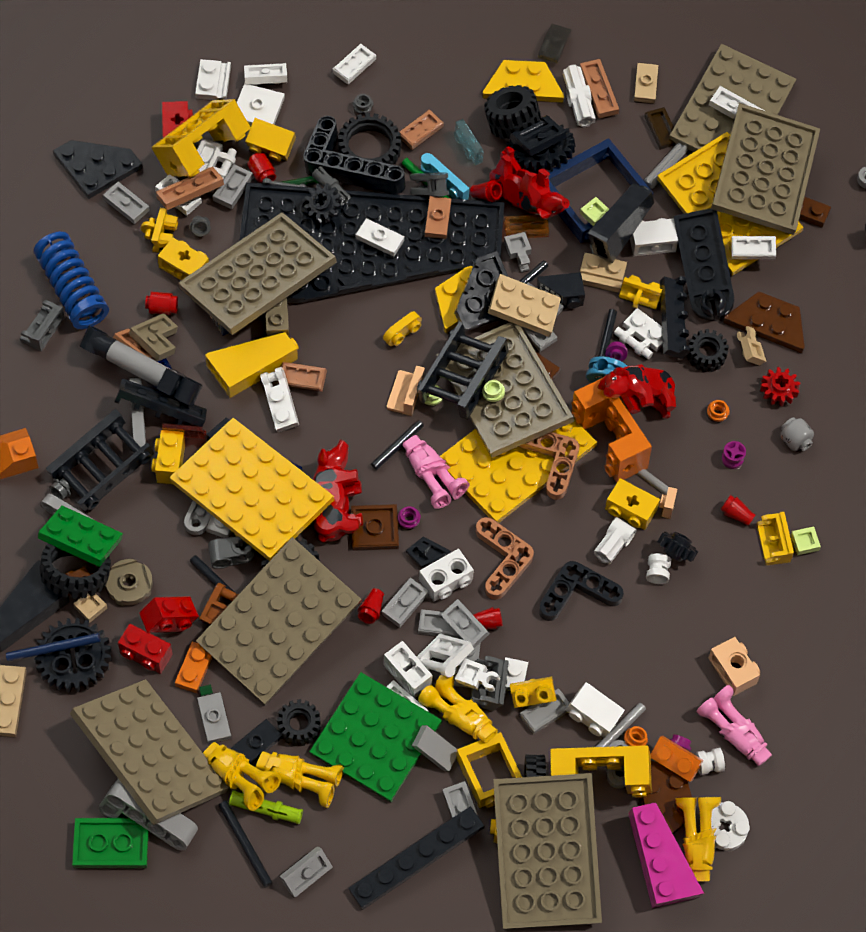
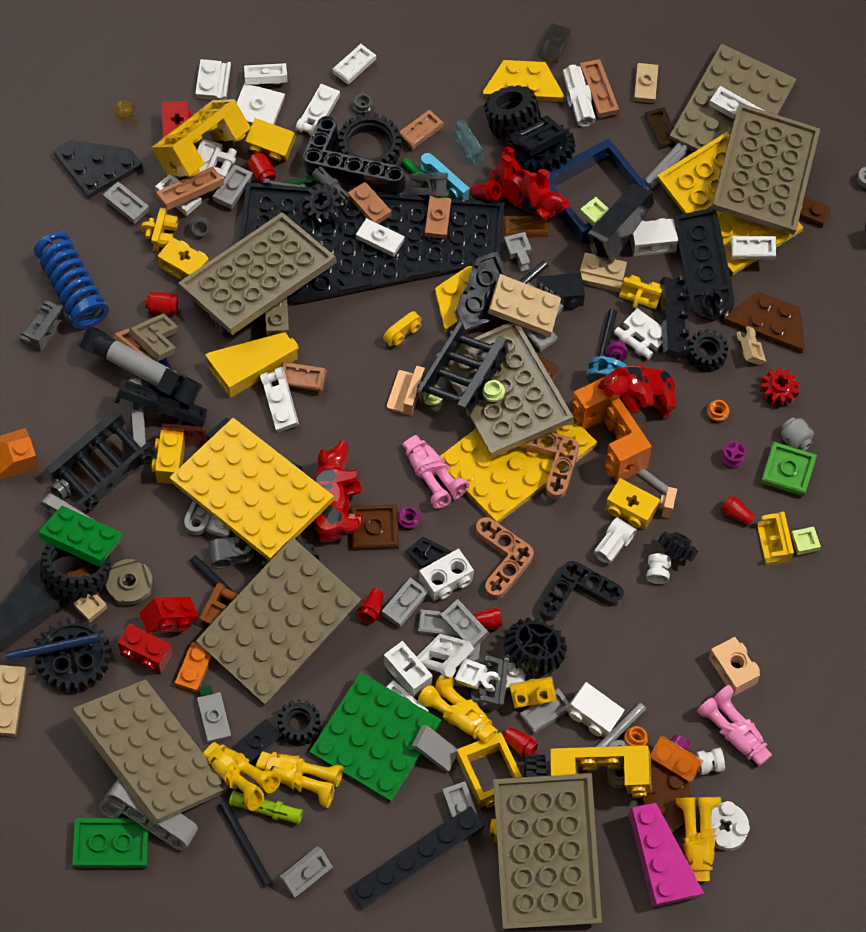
(124, 109): none -> clear yellow plate
(320, 106): none -> white plate
(369, 203): none -> nougat plate
(393, 448): black bar -> none
(521, 742): none -> red cone
(536, 641): none -> black gear
(788, 469): none -> bright green plate

